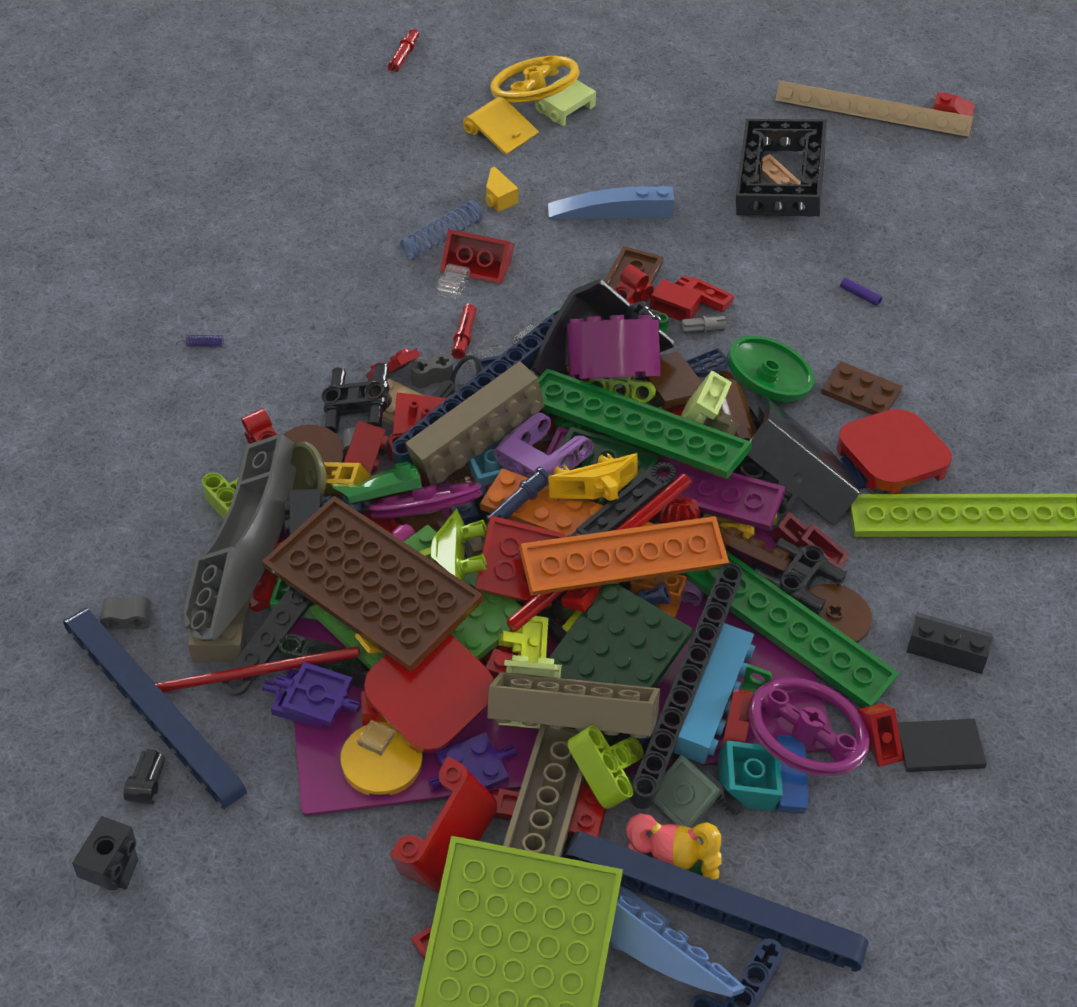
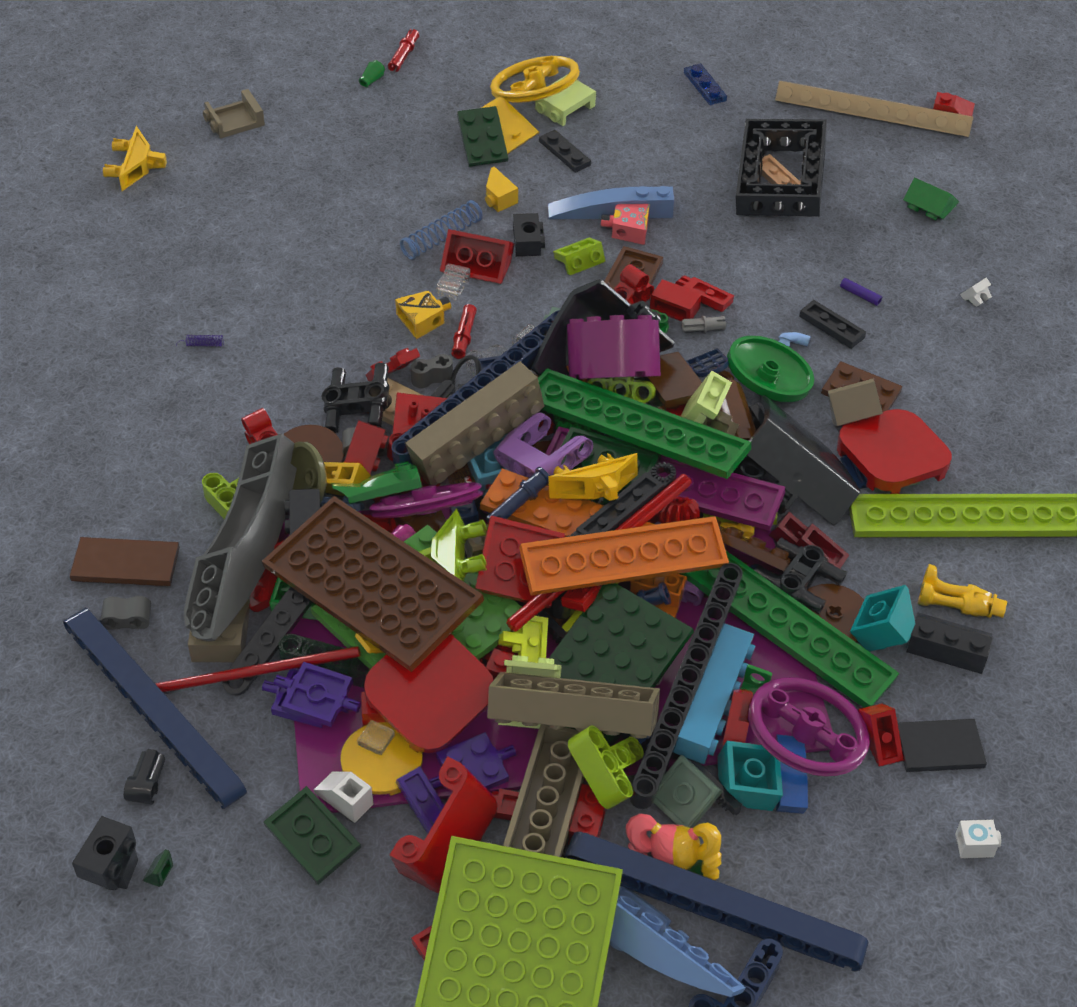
(125, 561): none -> reddish brown tile
(137, 160): none -> yellow connector
(159, 869): none -> dark green slope
(235, 117): none -> dark tan panel
(312, 835): none -> dark green plate
(346, 794): none -> white slope
(372, 73): none -> green cone
(421, 312): none -> yellow torso
(421, 797): none -> dark purple tile
(482, 136): none -> dark green plate
(527, 234): none -> black brick
(565, 151): none -> black plate
(580, 255): none -> lime bracket
(628, 222): none -> coral torso
(705, 84): none -> clear blue plate
(794, 337): none -> light blue arm
(832, 324): none -> black plate
(854, 402): none -> dark tan slope
(884, 619): none -> teal slope
(930, 199): none -> green slope
(969, 599): none -> yellow piece
(977, 291): none -> white tile
(977, 838): none -> white brick

